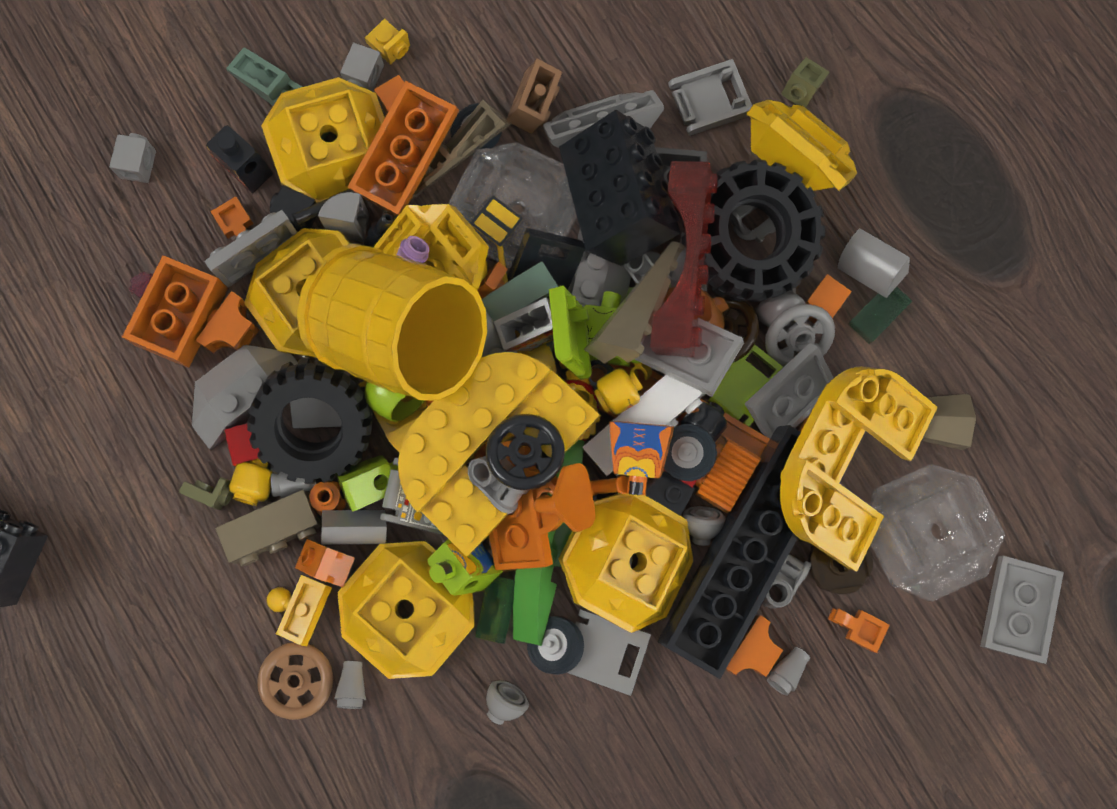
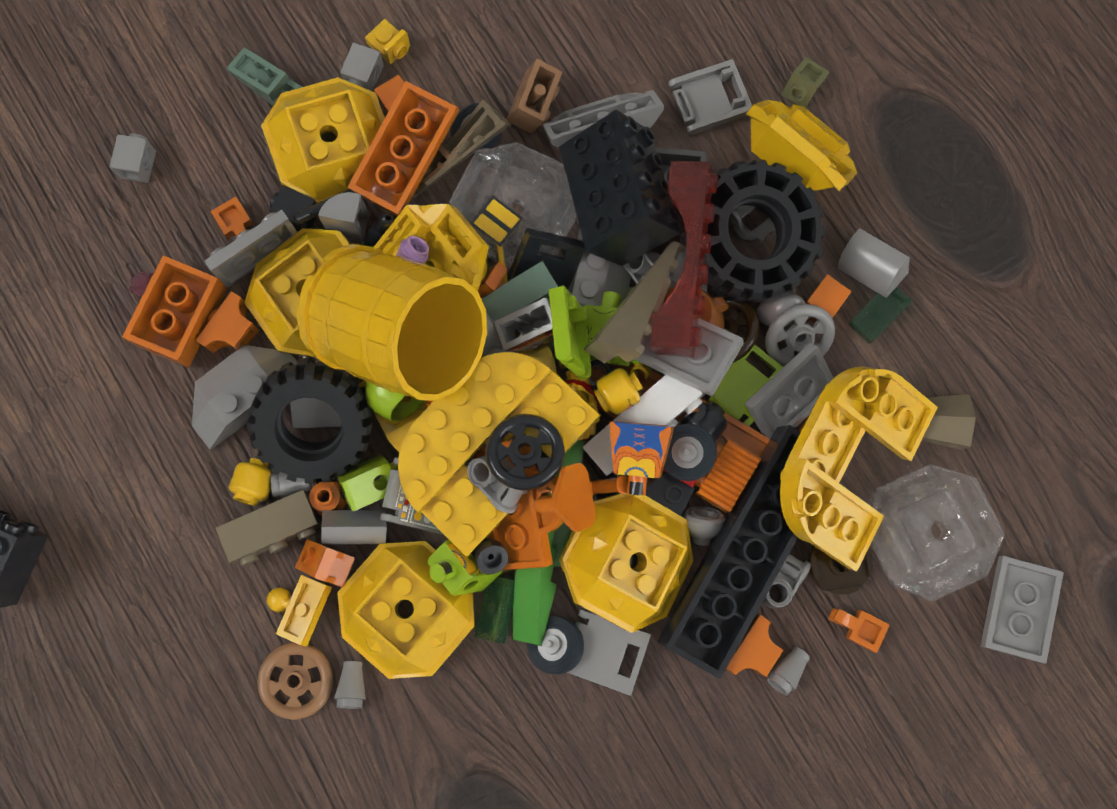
(203, 493): olive bracket -> none
(235, 154): black torso -> none
(240, 445): red panel -> none
(490, 556): none -> black tile
(505, 702): light grey brick -> none

